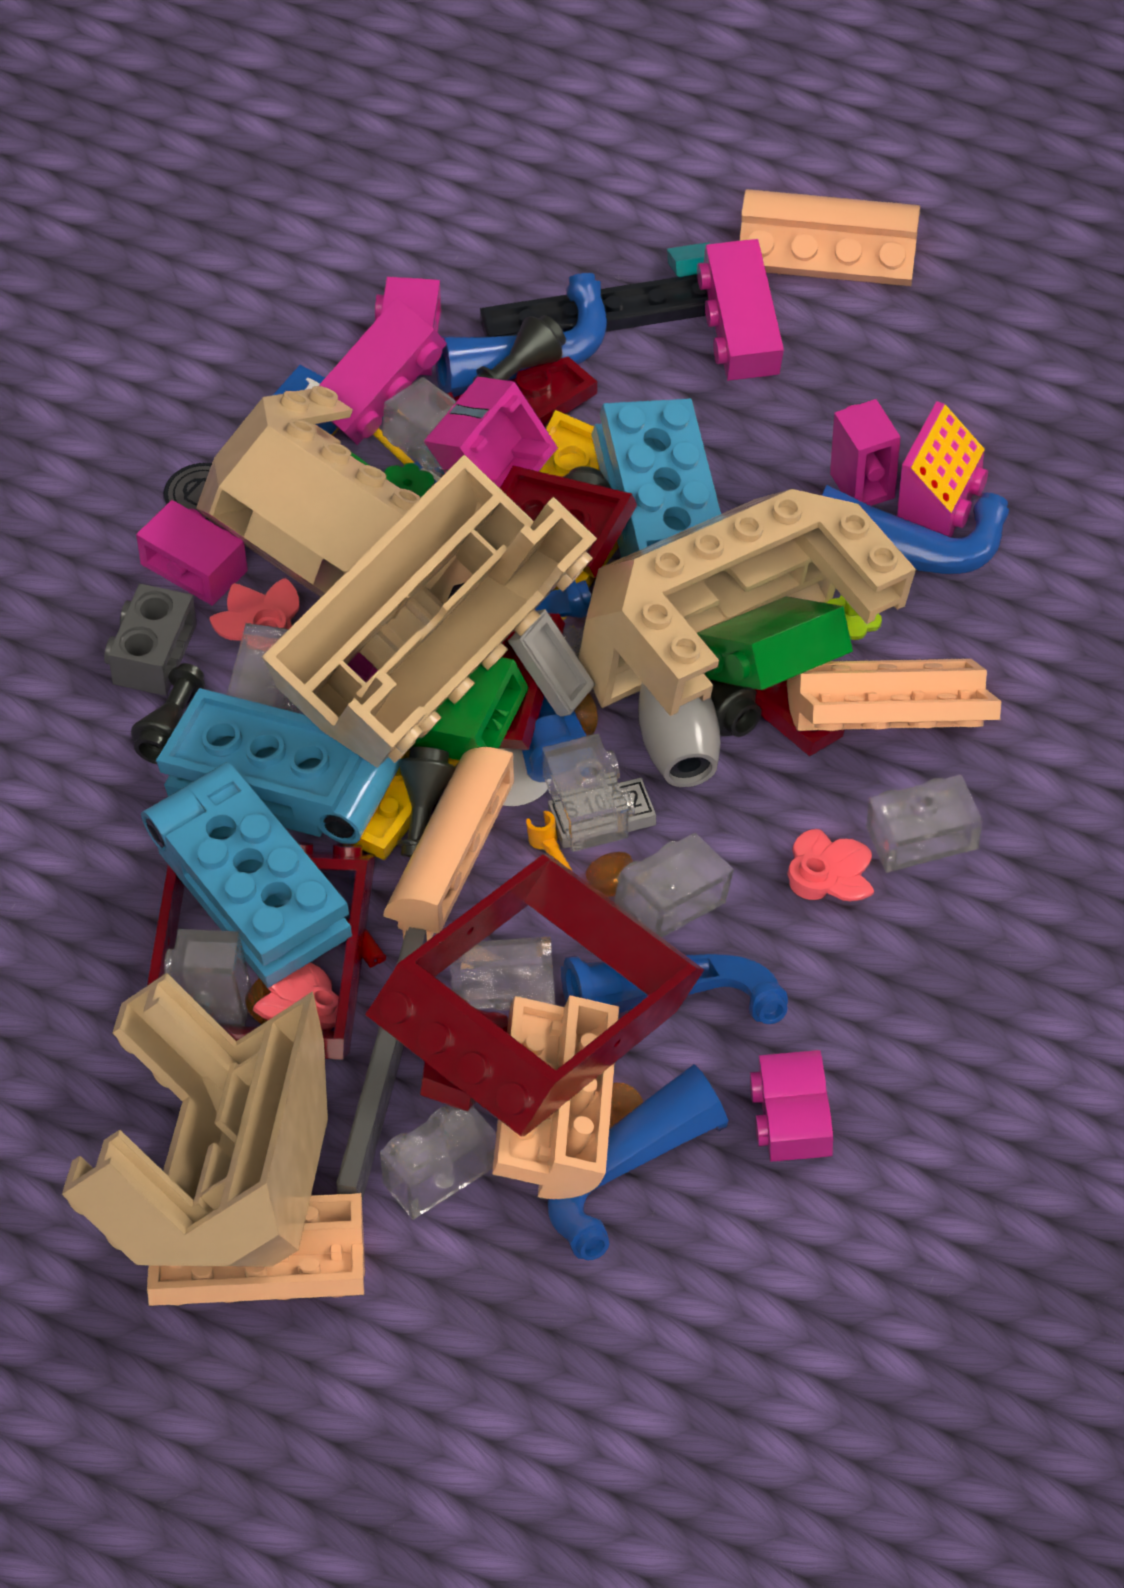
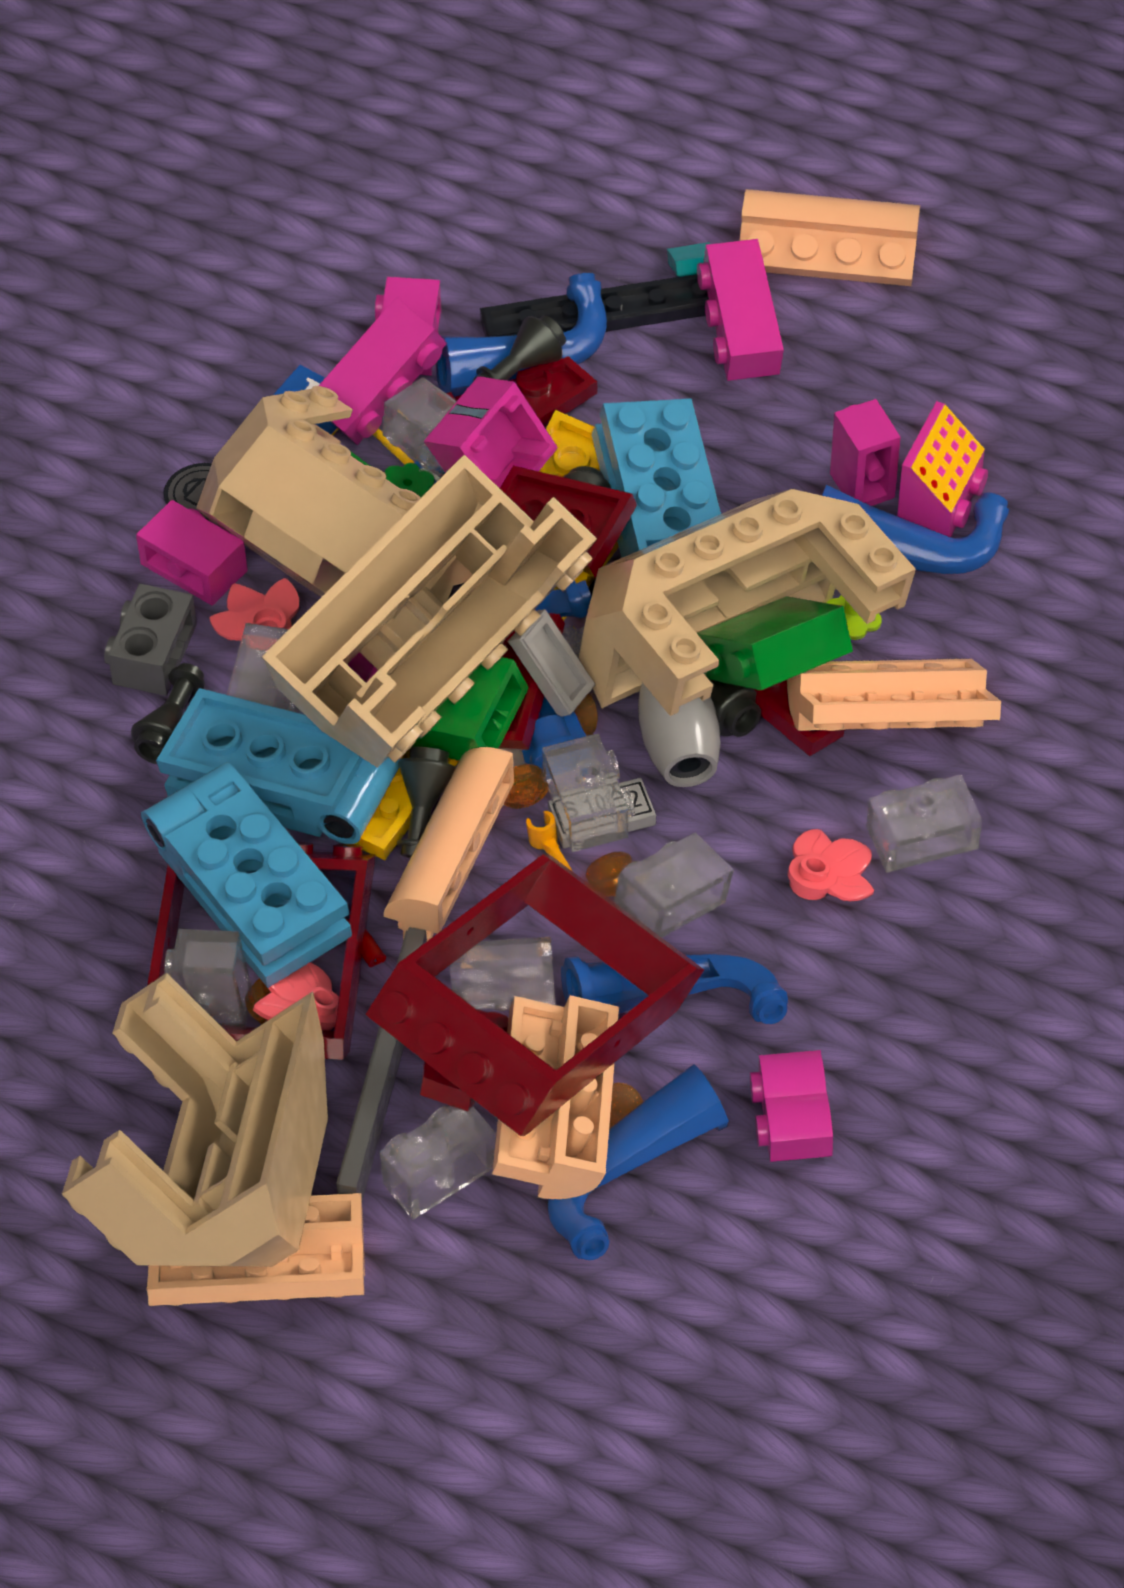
(528, 787): none -> clear orange tile

